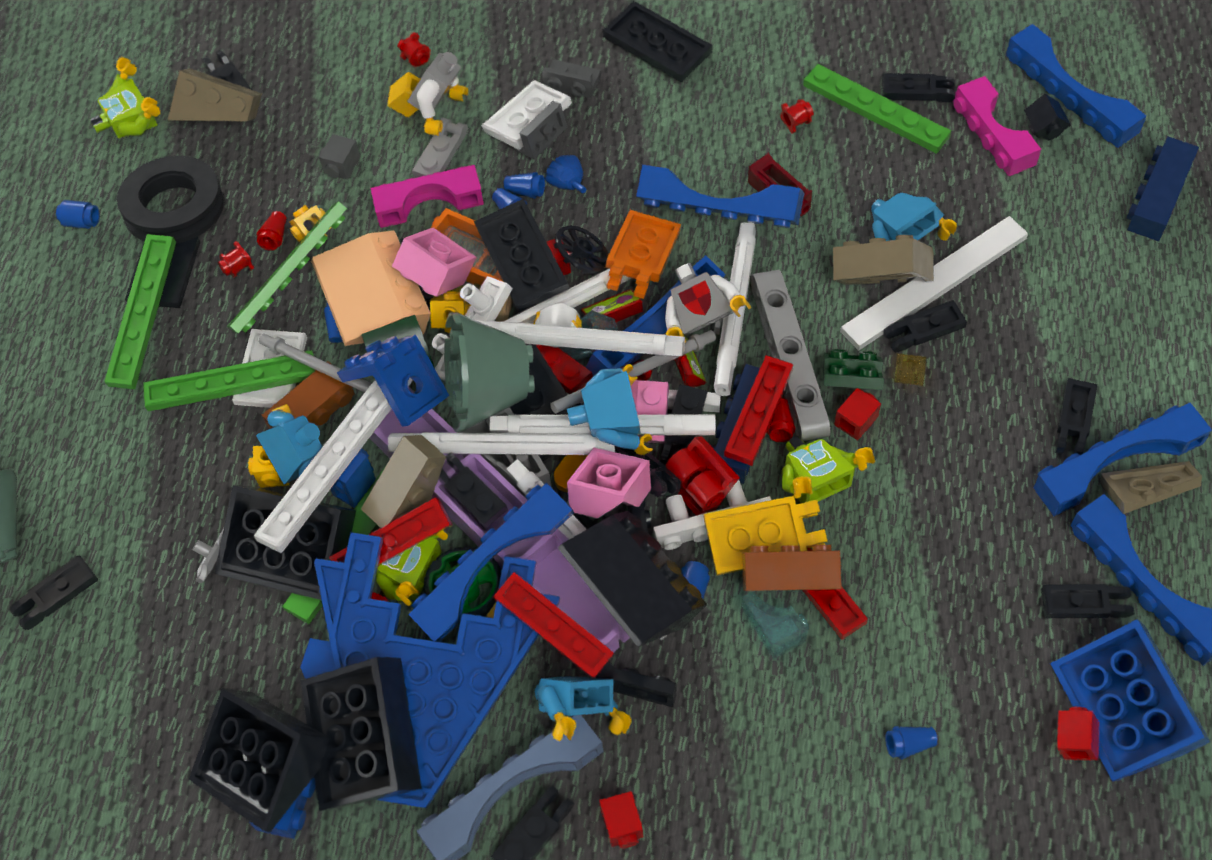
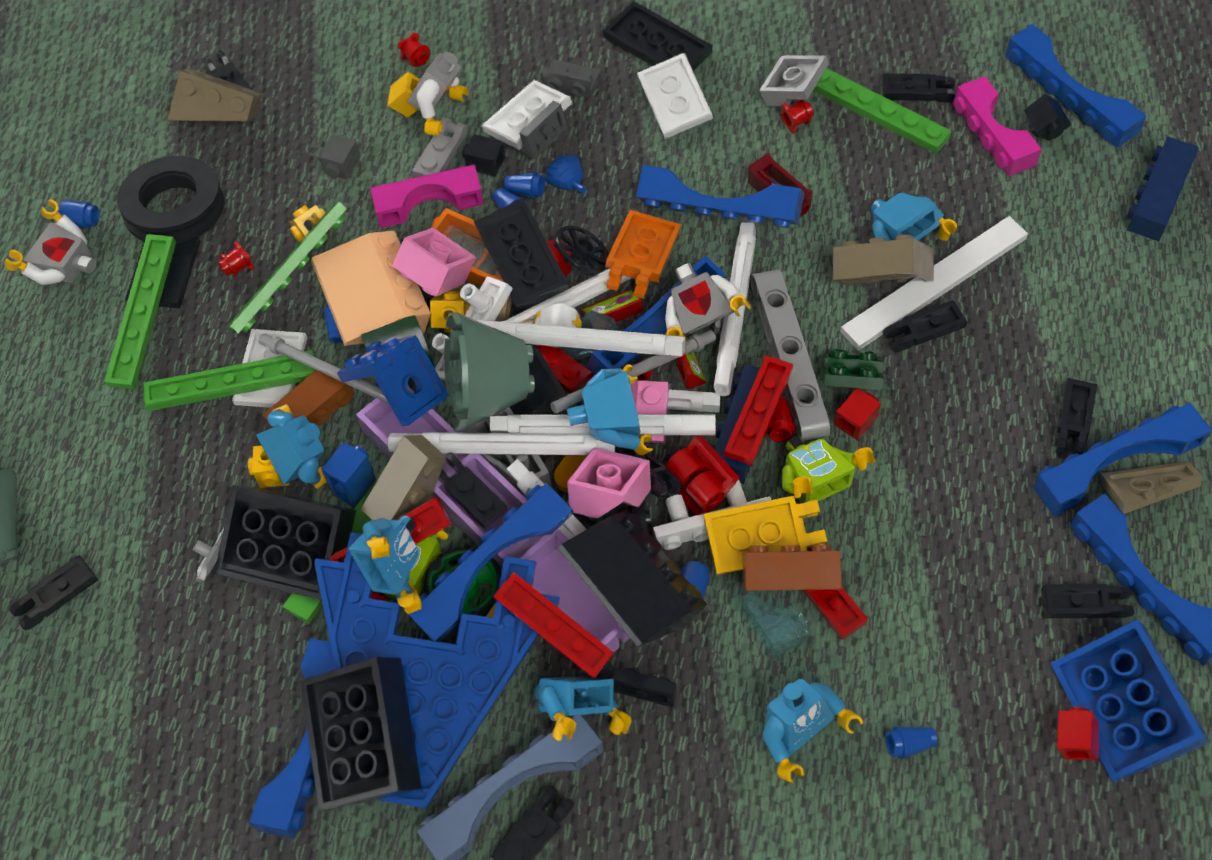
(56, 254): none -> torso
(124, 105): lime torso -> none
(256, 757): black slope -> none
(272, 231): red cone -> none
(324, 469): white tile -> none
(386, 558): none -> dark azure torso
(485, 154): none -> black brick
(622, 820): red brick -> none
(675, 95): none -> white tile
(687, 402): black hinge -> none
(793, 79): none -> light grey plate
(798, 717): none -> dark azure torso
(910, 369): clear yellow tile -> none

